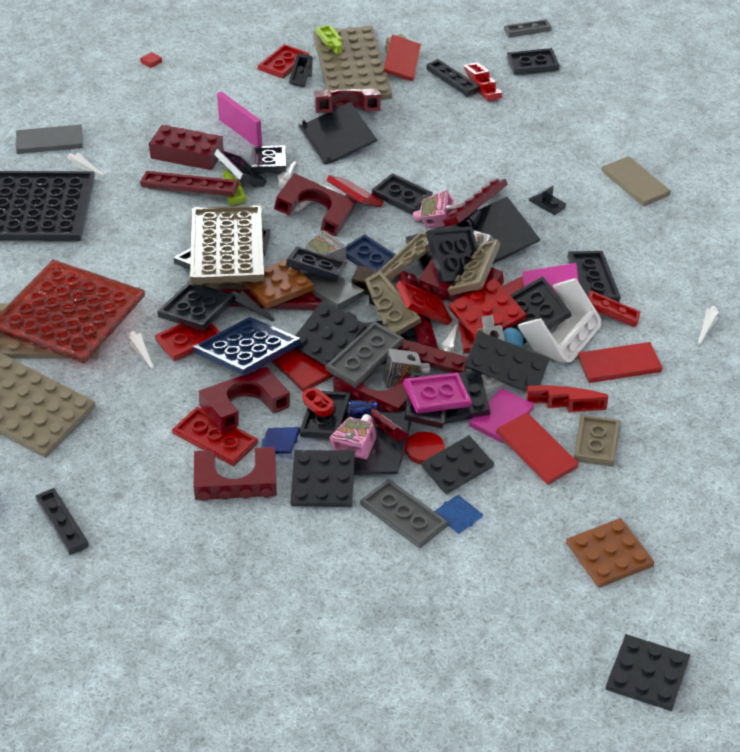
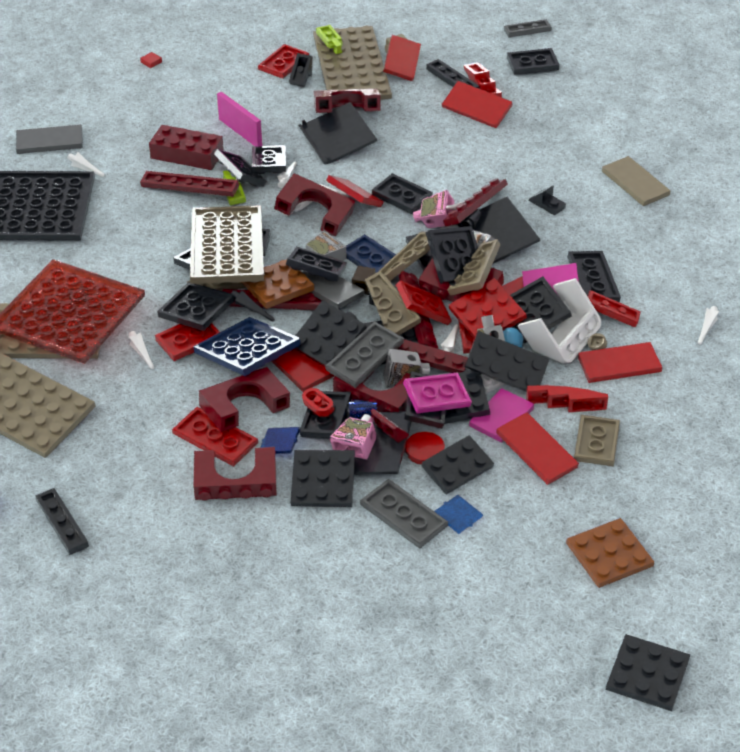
(477, 104): none -> red tile
(597, 341): none -> dark tan tile

